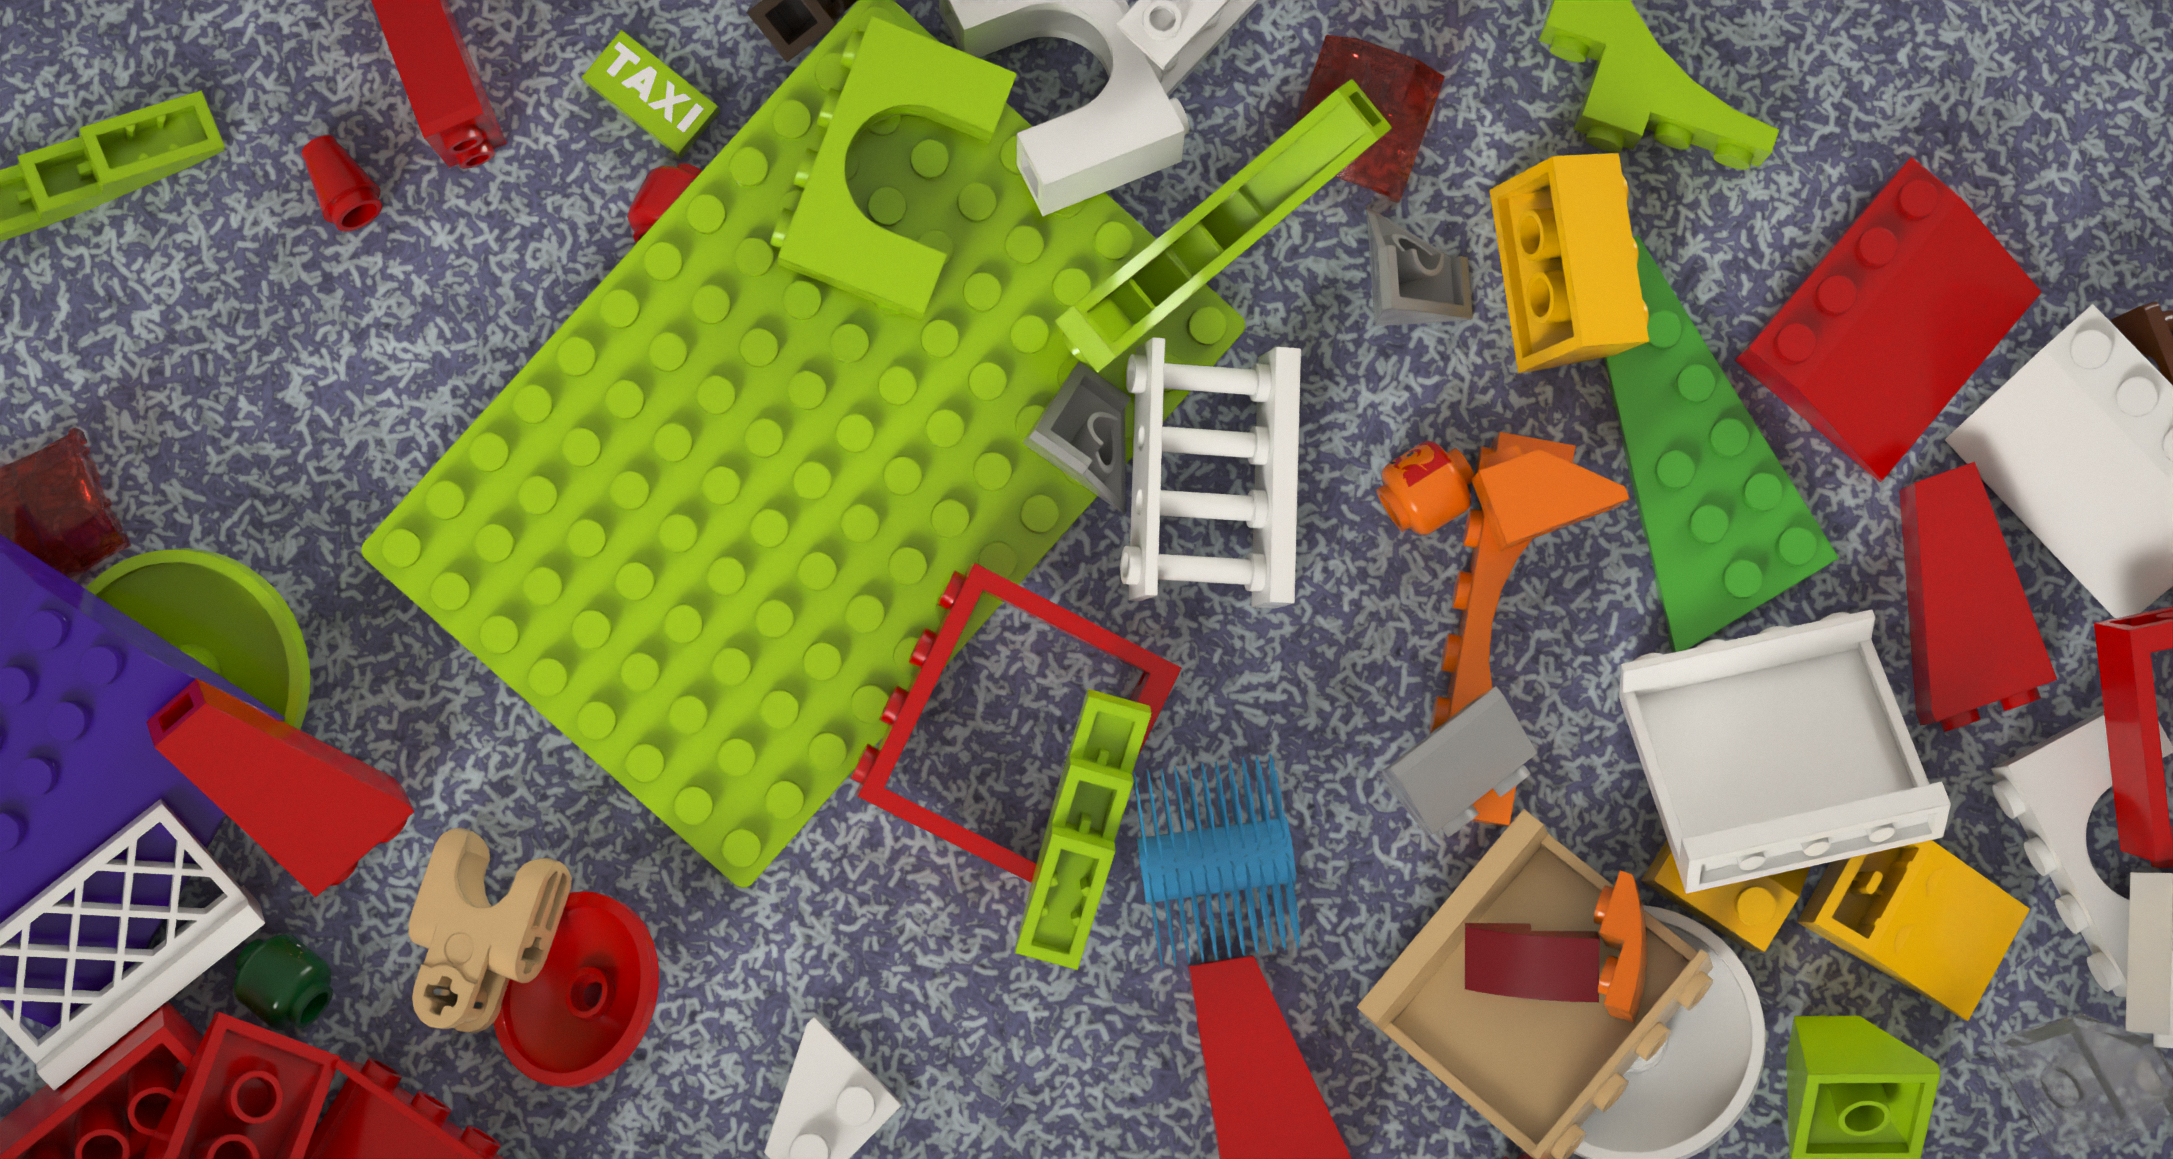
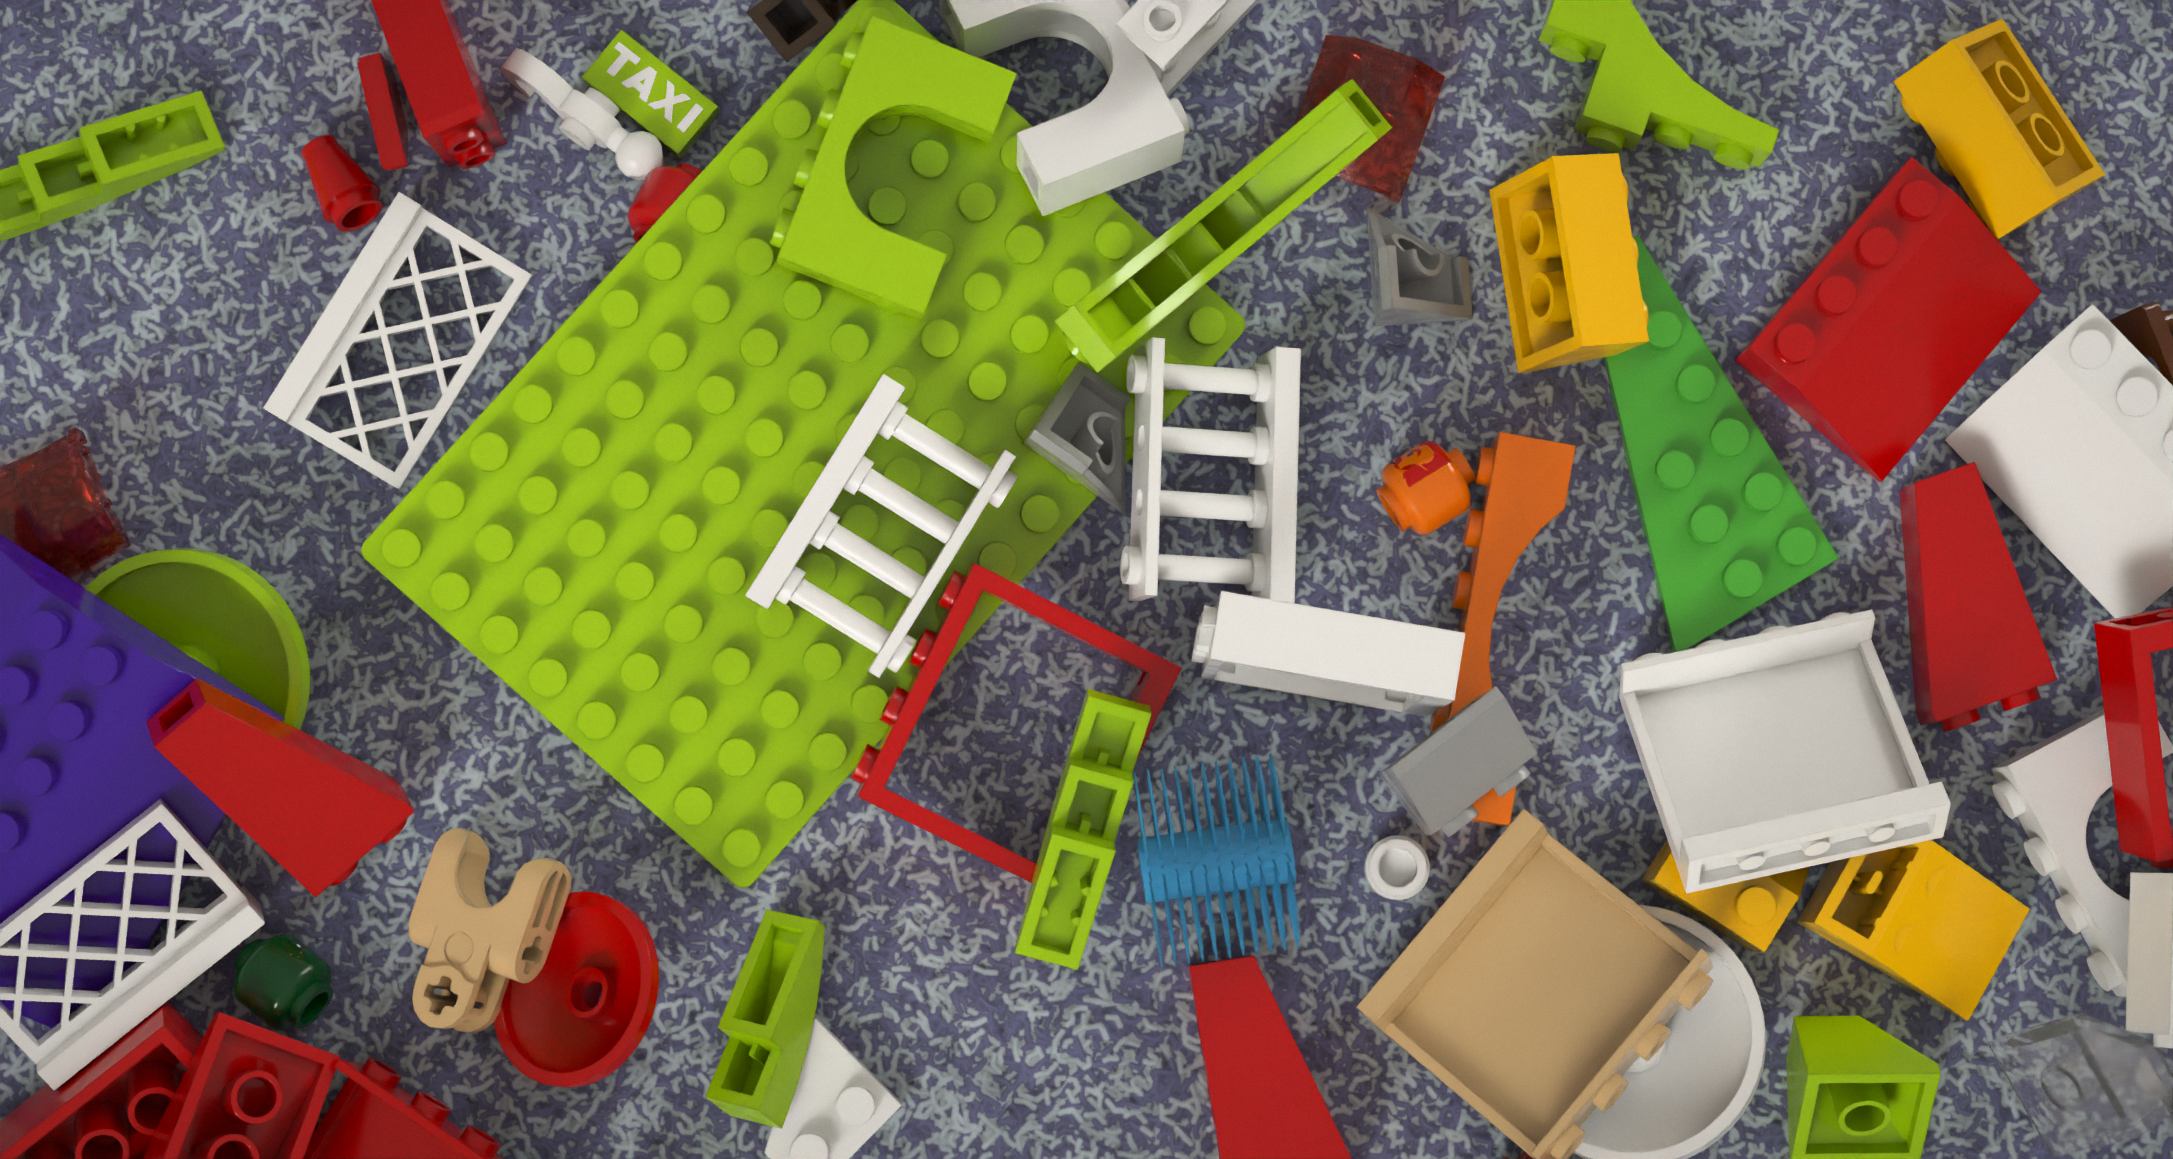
(351, 311): none -> white fence
(385, 111): none -> red tile
(586, 116): none -> white piece
(770, 1020): none -> lime slope
(853, 472): none -> white fence
(1328, 654): none -> white window
(1396, 867): none -> white tile
(1530, 963): dark red slope -> none
(1539, 494): orange slope -> none
(1624, 929): orange slope -> none
(1997, 128): none -> yellow slope

